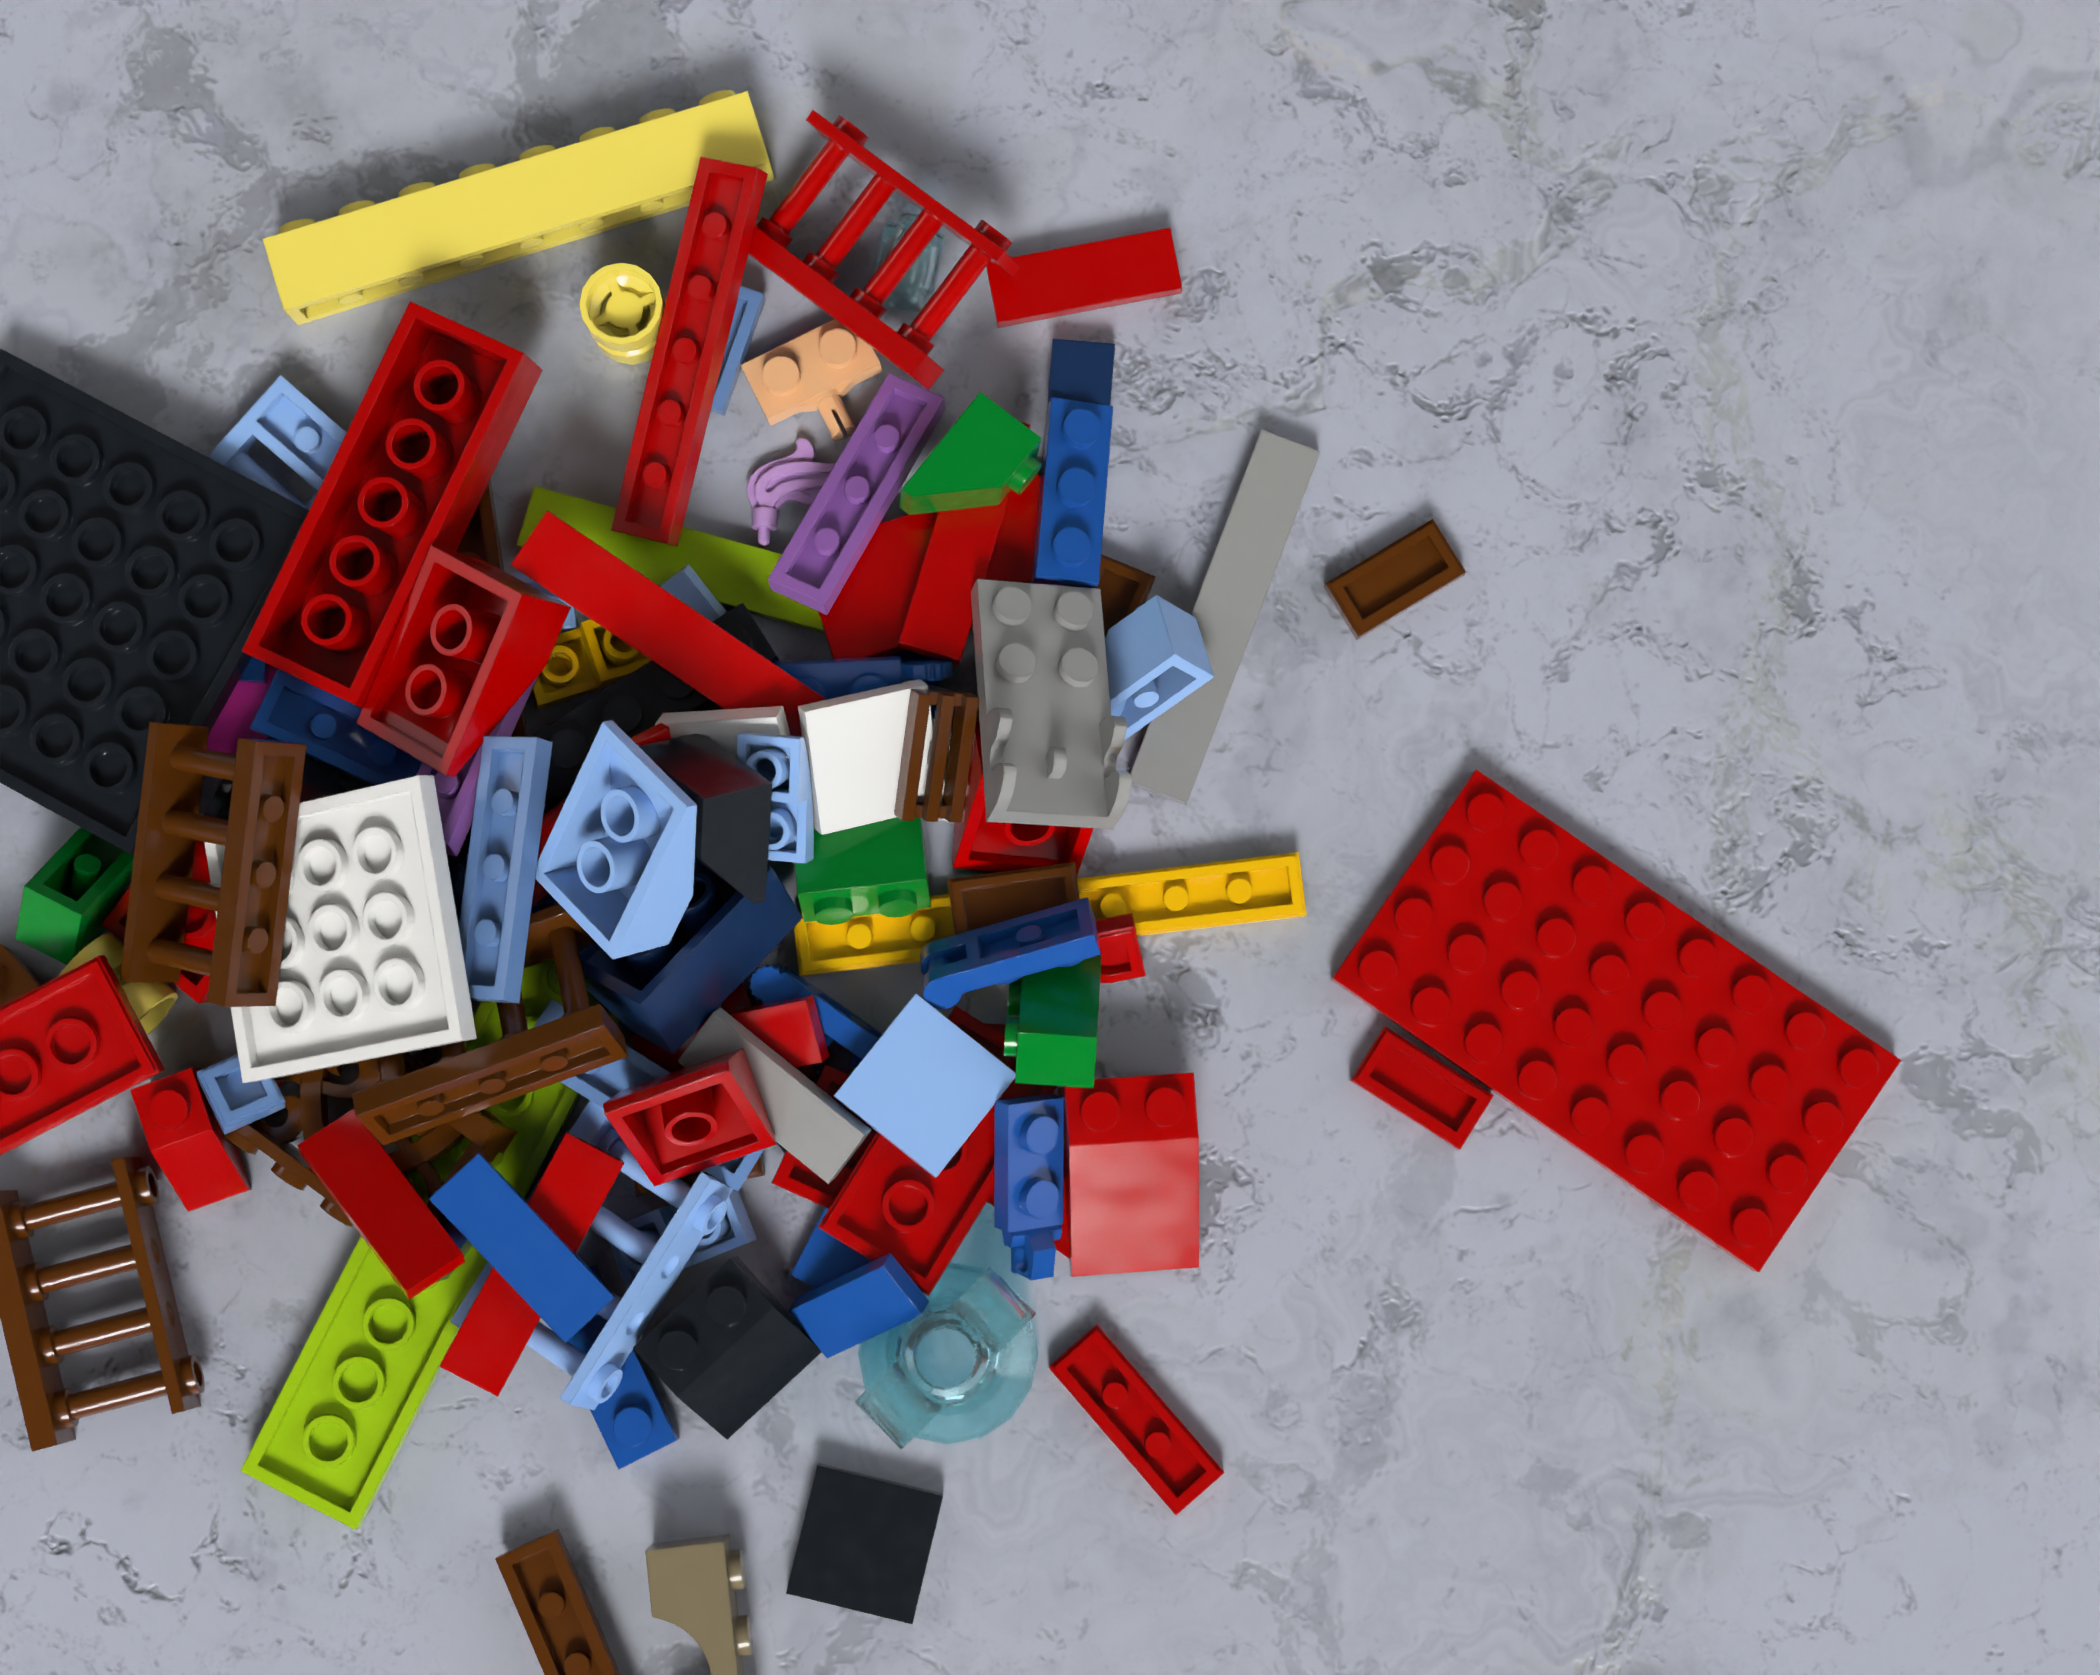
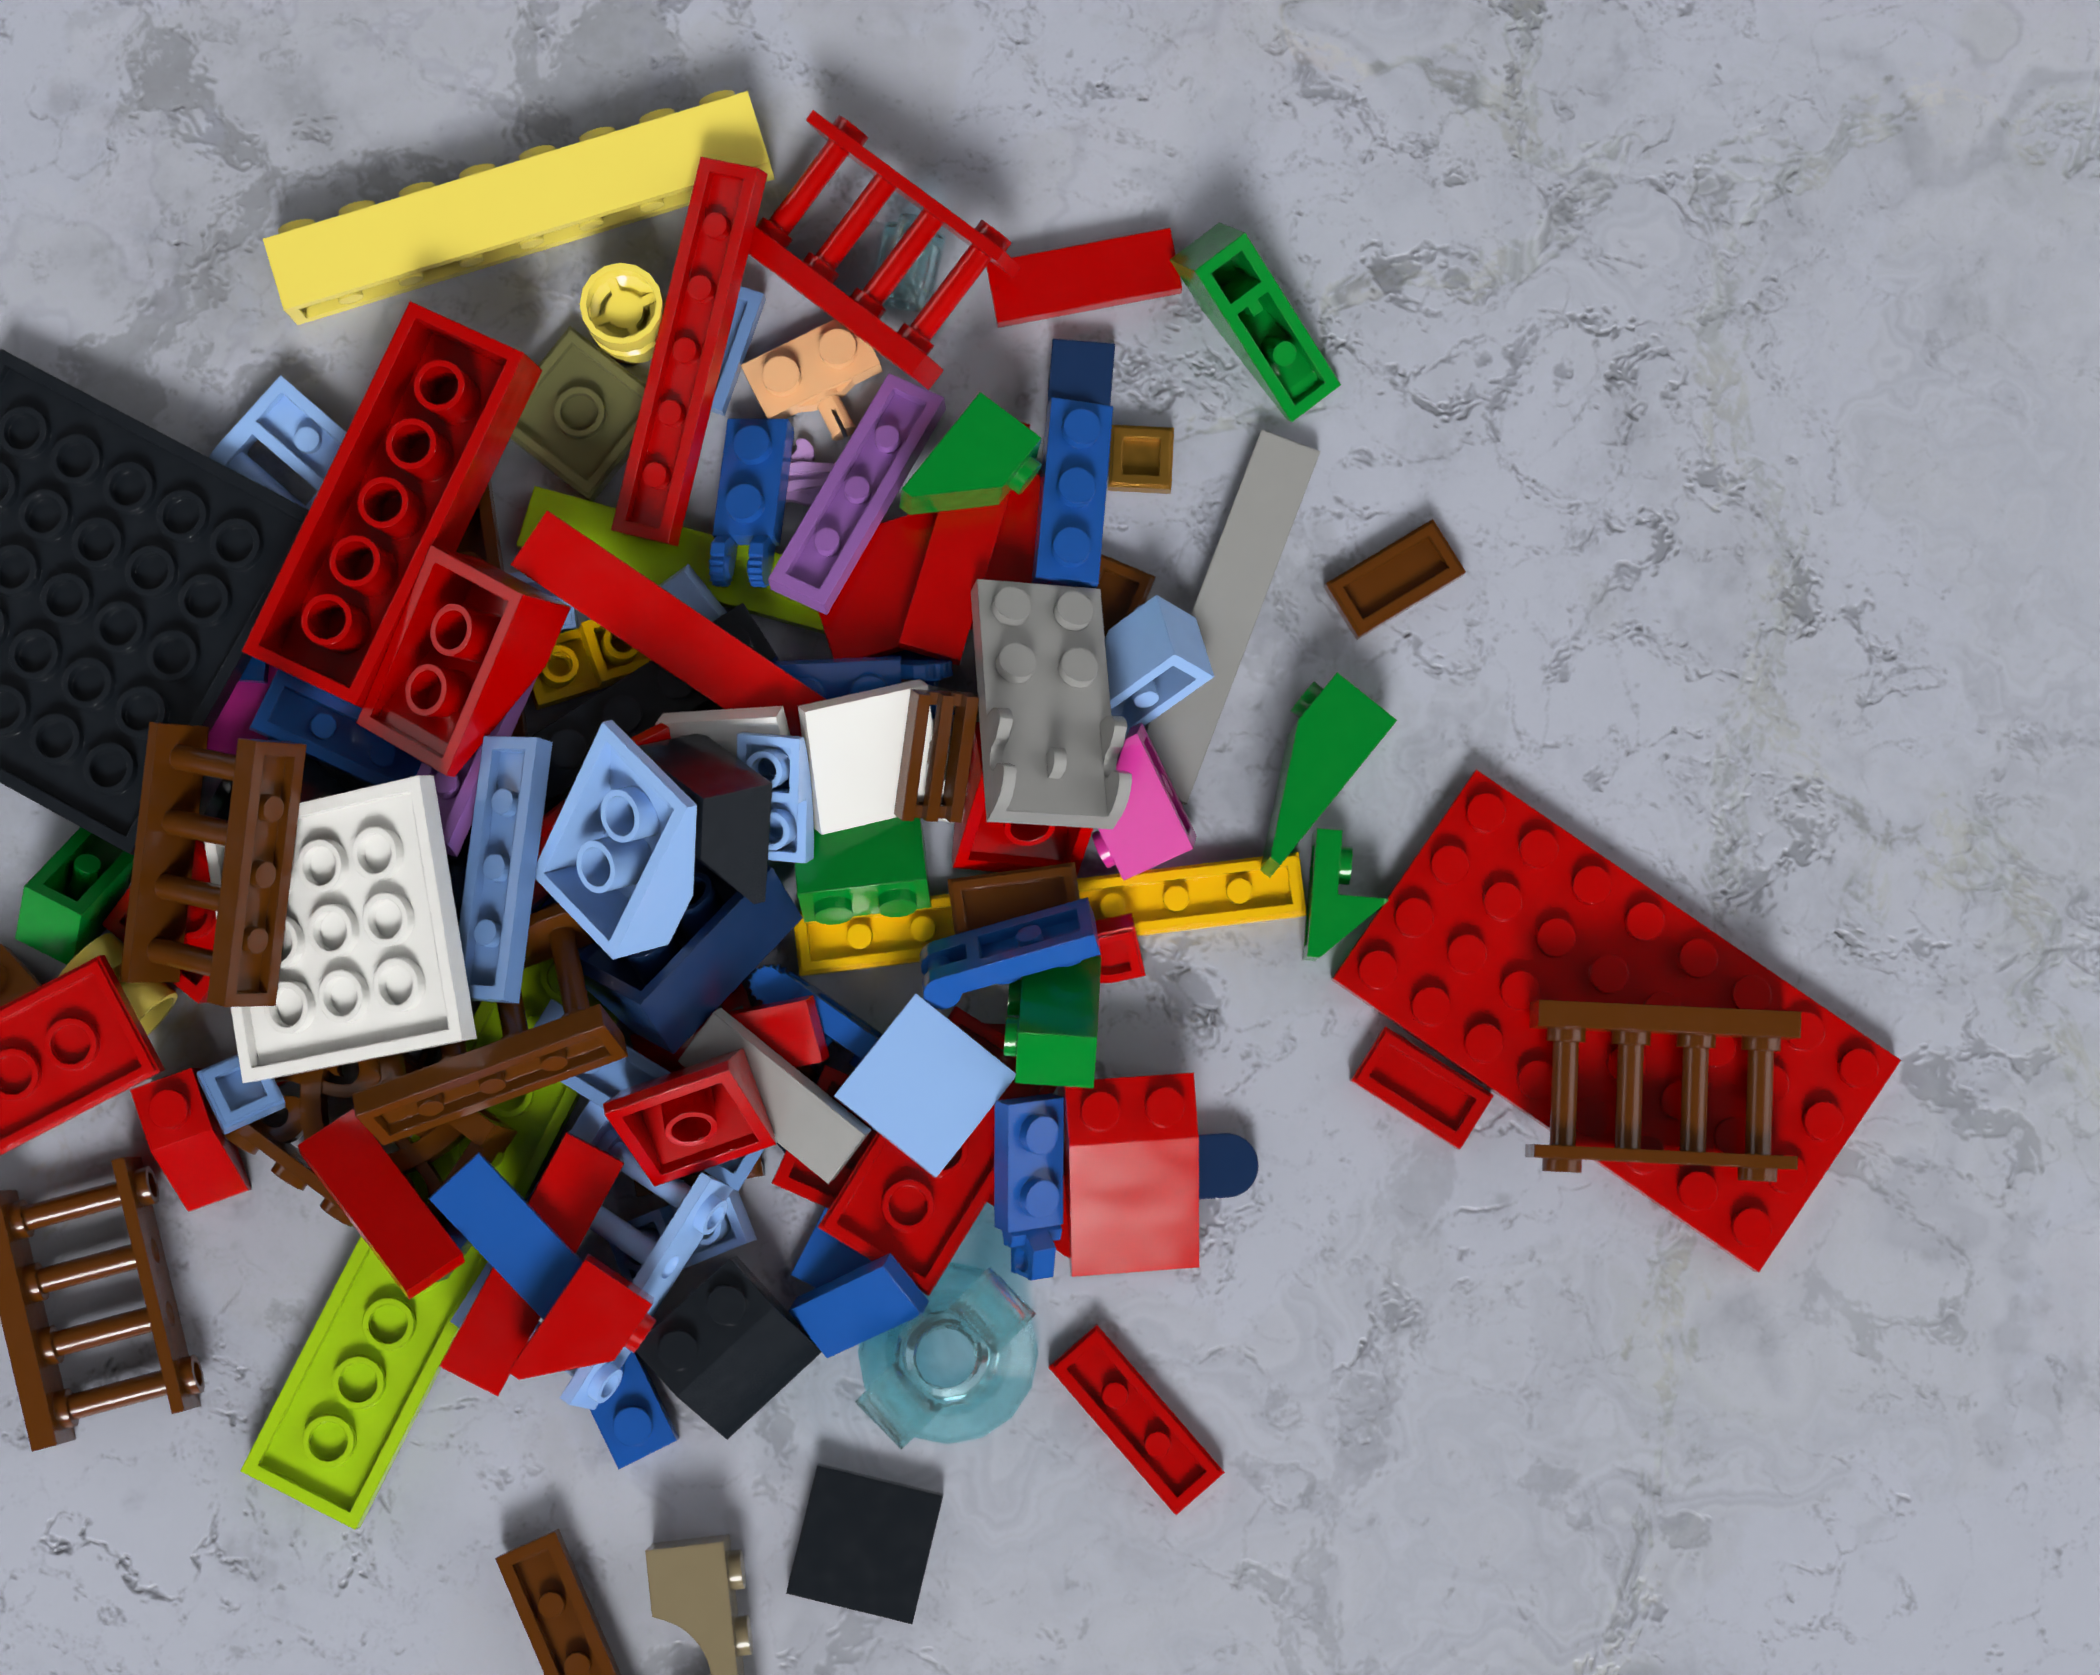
(580, 415): none -> olive tile
(587, 1323): none -> red slope
(751, 497): none -> blue hinge
(1141, 459): none -> pearl gold tile
(1154, 820): none -> dark pink slope
(1225, 1165): none -> dark blue tile
(1255, 318): none -> green slope
(1321, 754): none -> green slope
(1328, 913): none -> green slope
(1696, 1034): none -> reddish brown fence

